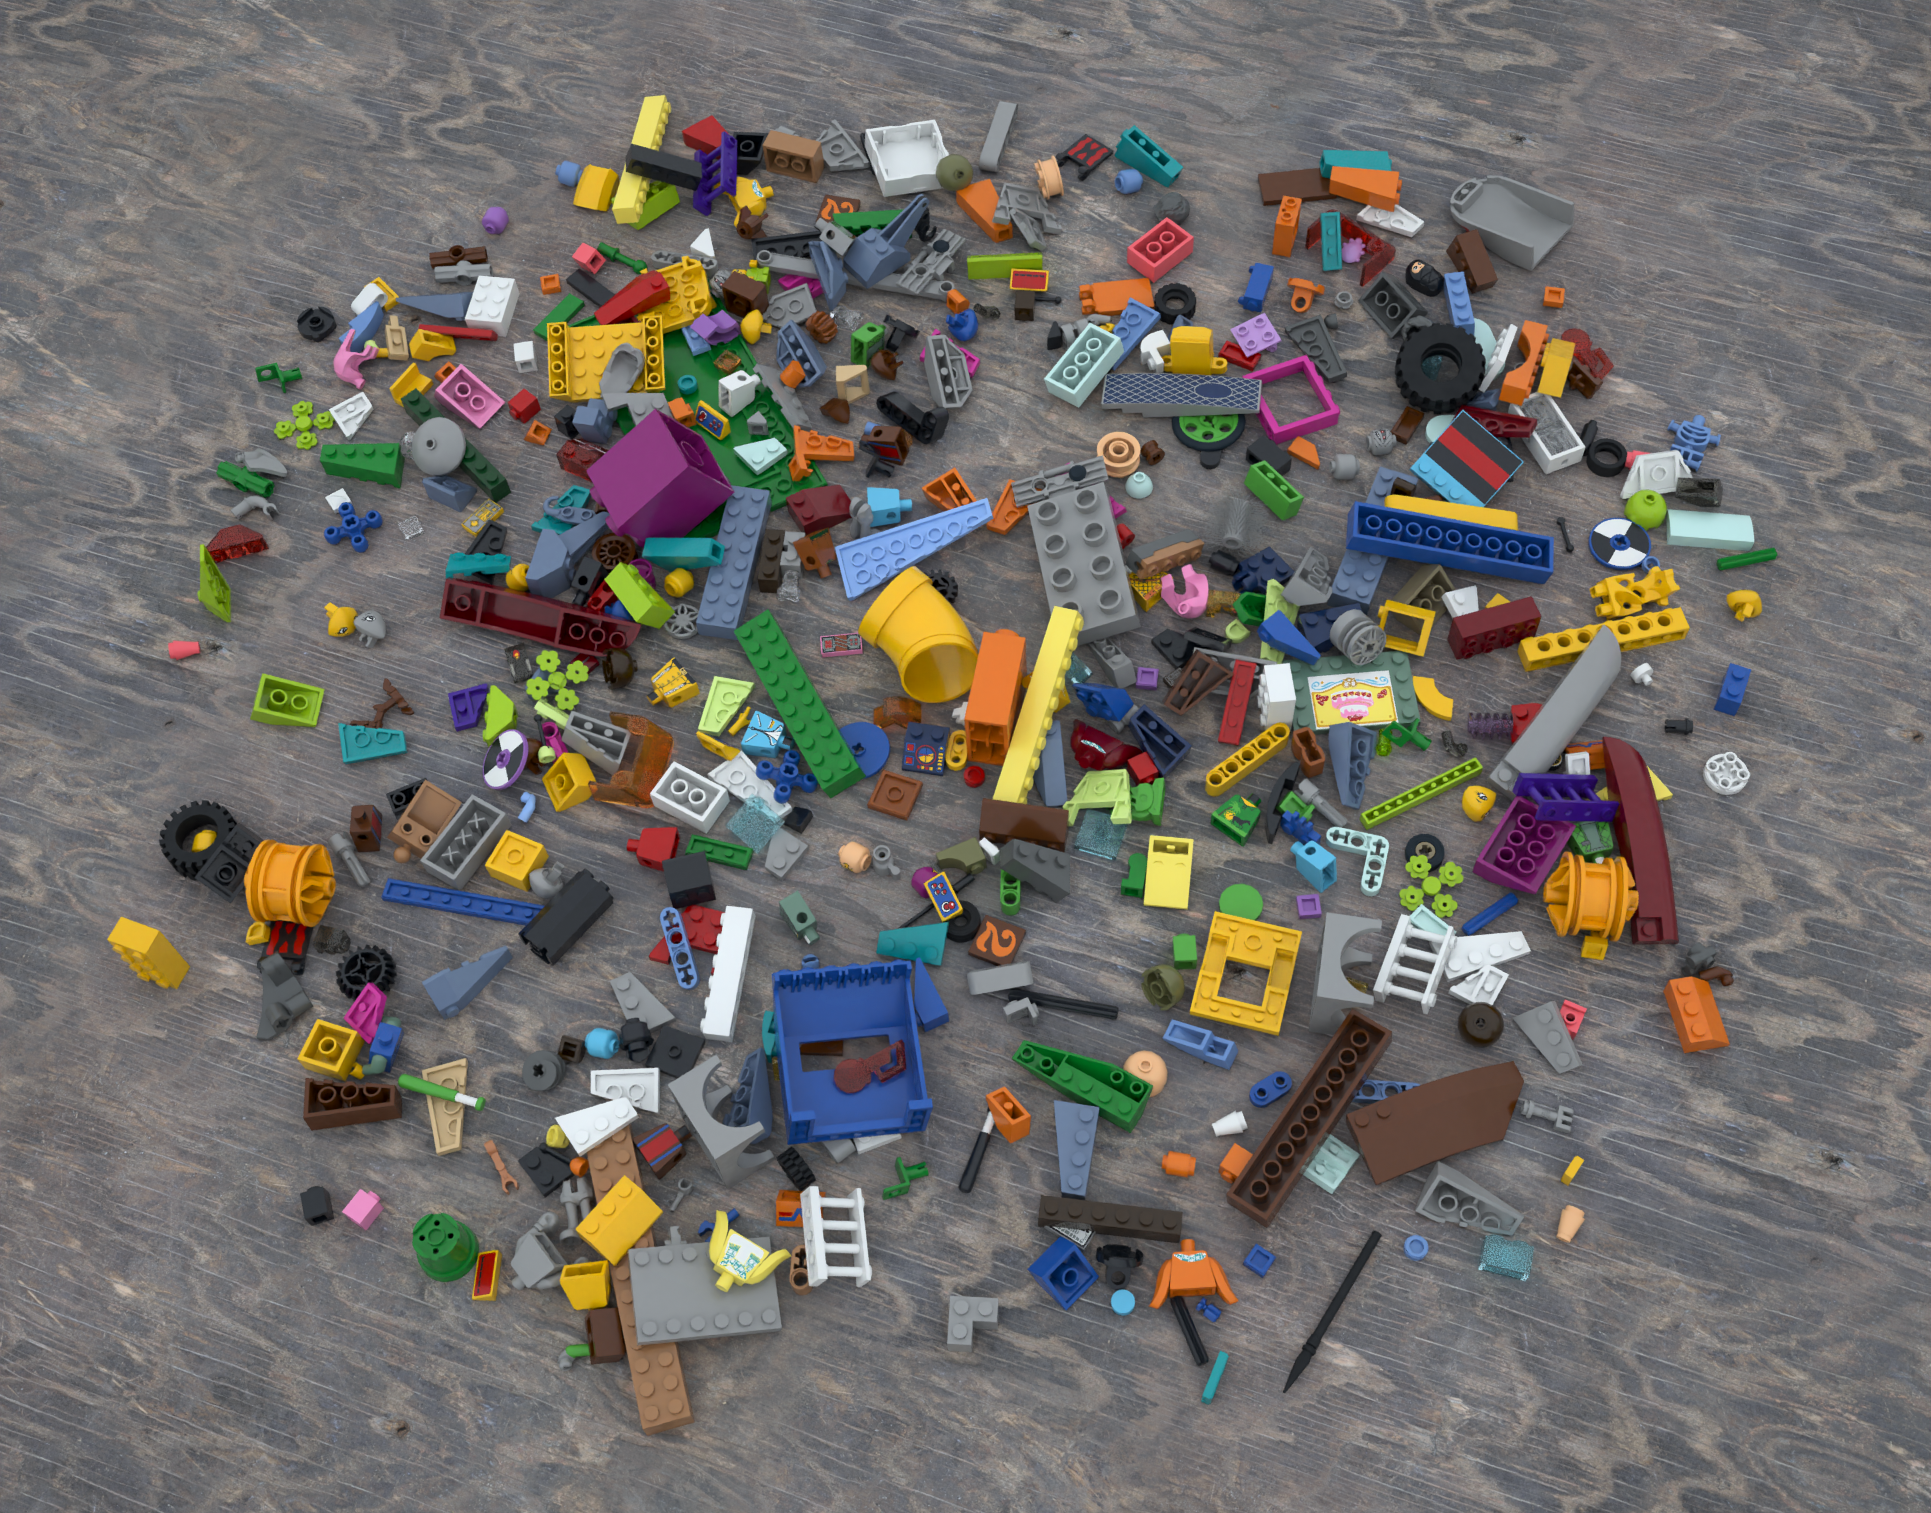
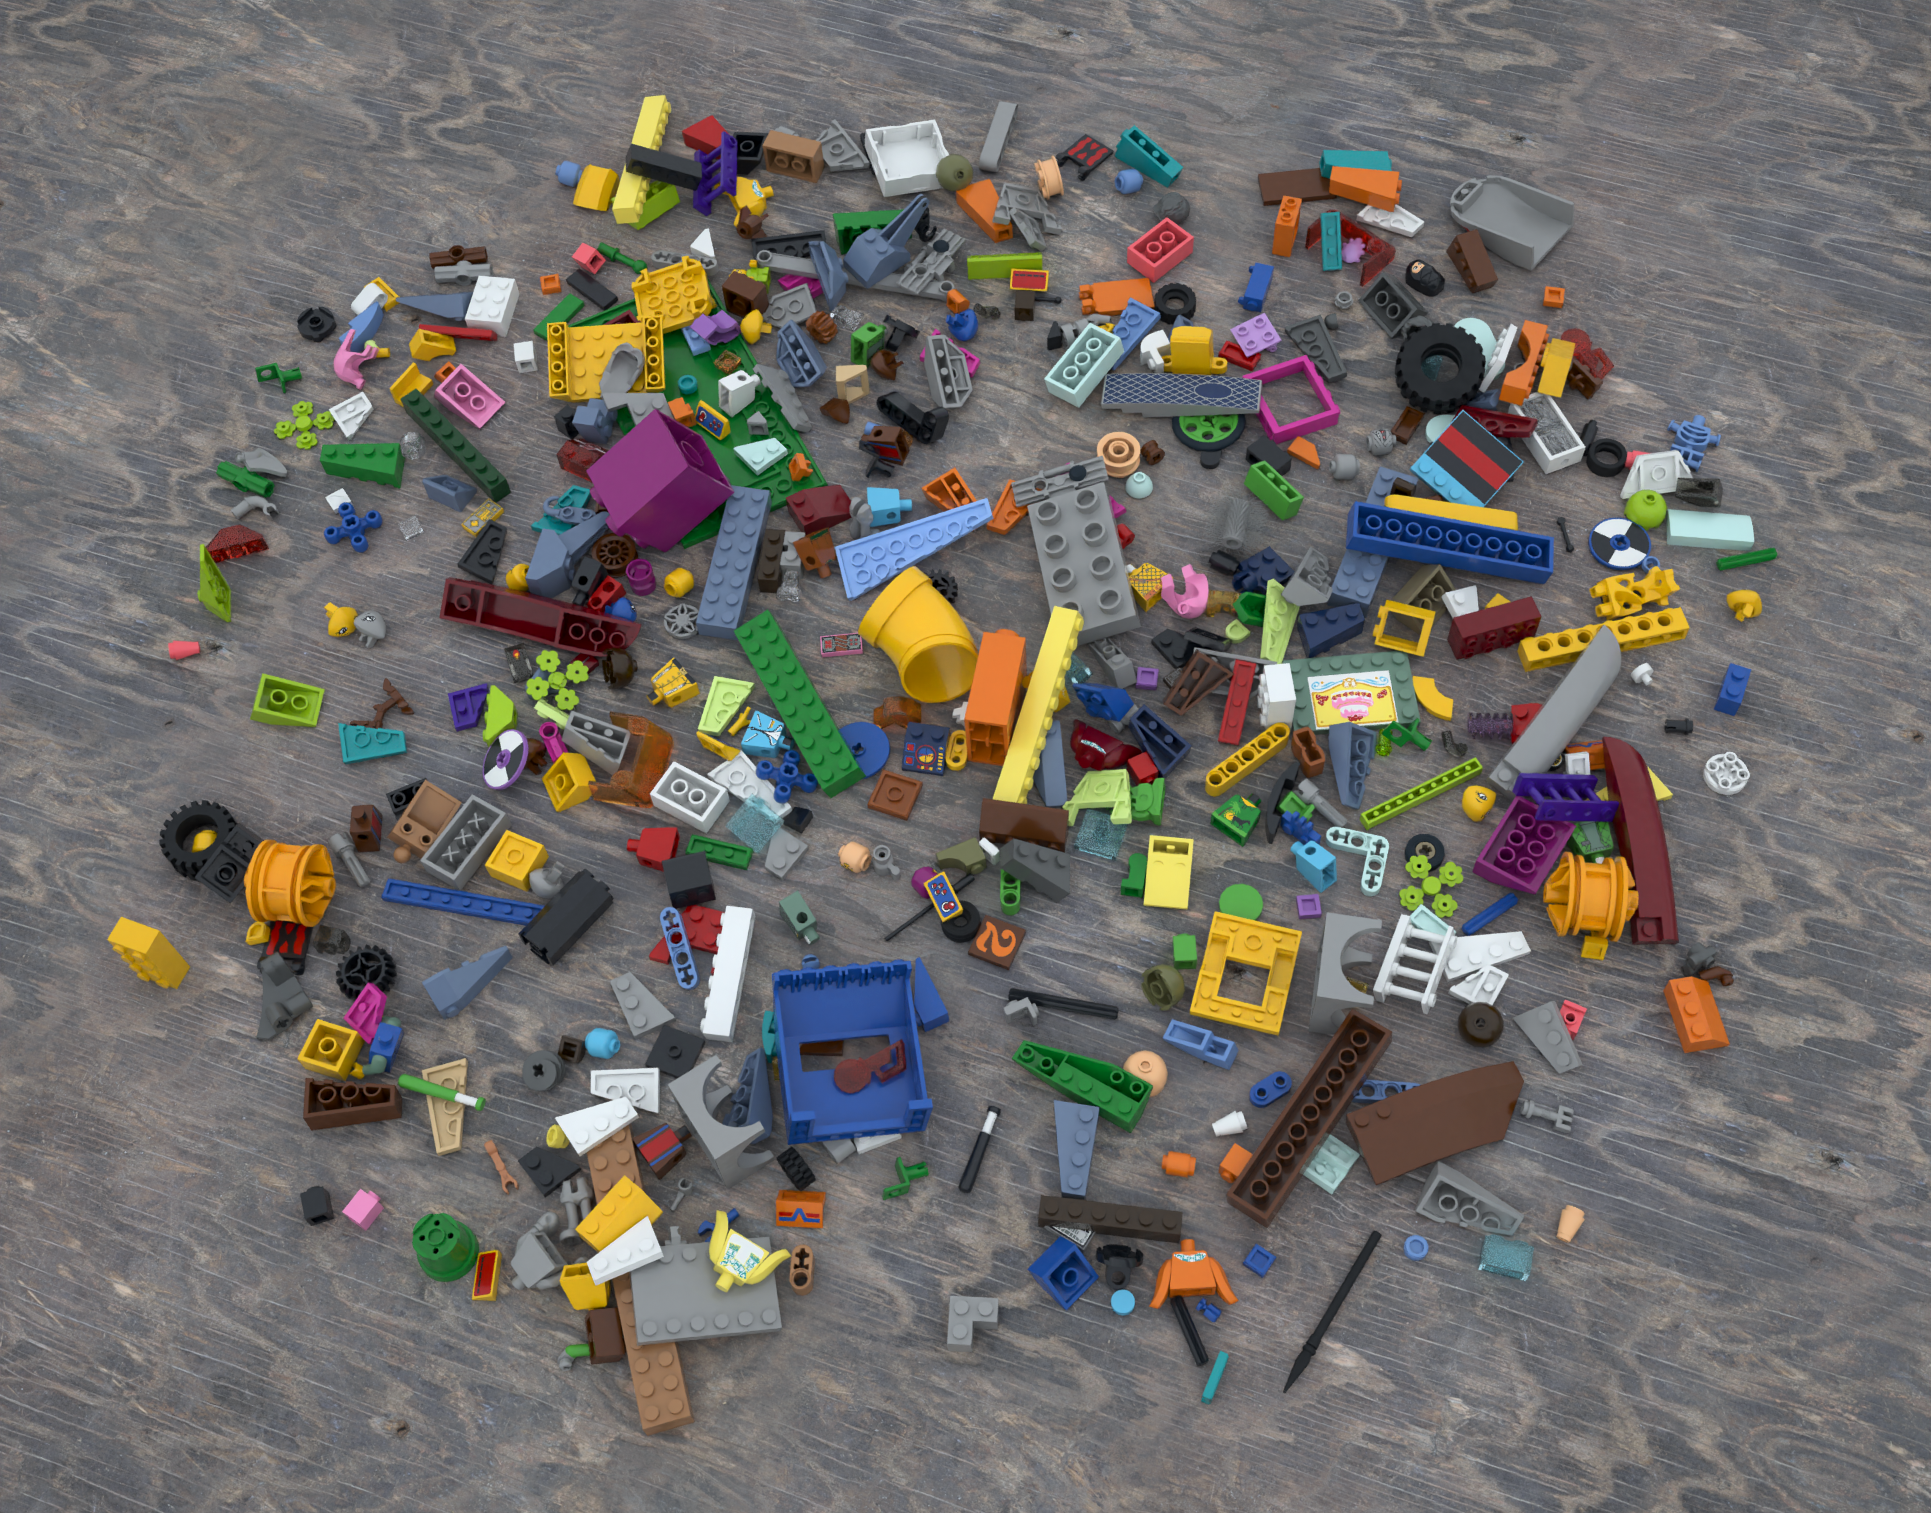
(396, 340): tan hinge -> none
(447, 447): light grey dish -> none
(470, 564): teal wing -> none
(495, 220): medium lavender head -> none
(523, 406): red brick -> none
(529, 800): light blue arm -> none
(537, 433): orange slope -> none
(546, 753): yellowish green hinge -> none
(578, 1166): orange hinge -> none
(626, 1253): none -> white wing
(635, 1039): black head -> none
(636, 297): red wedge -> none
(638, 596): lime wedge -> none
(683, 552): teal slope -> none
(717, 281): light grey head -> none
(792, 374): orange brick -> none
(817, 1247): white fence -> none
(821, 447): orange wing -> none
(836, 204): tile -> none
(843, 238): light grey torso -> none
(915, 942): teal wing -> none
(974, 776): red tile -> none
(999, 977): light grey beam -> none
(1008, 1114): orange slope -> none
(1164, 554): piece -> none
(1285, 637): blue slope -> none
(1306, 290): orange tile -> none
(1357, 637): light grey wheel -> none
(1458, 302): medium blue brick -> none
(1572, 1170): yellow tile -> none

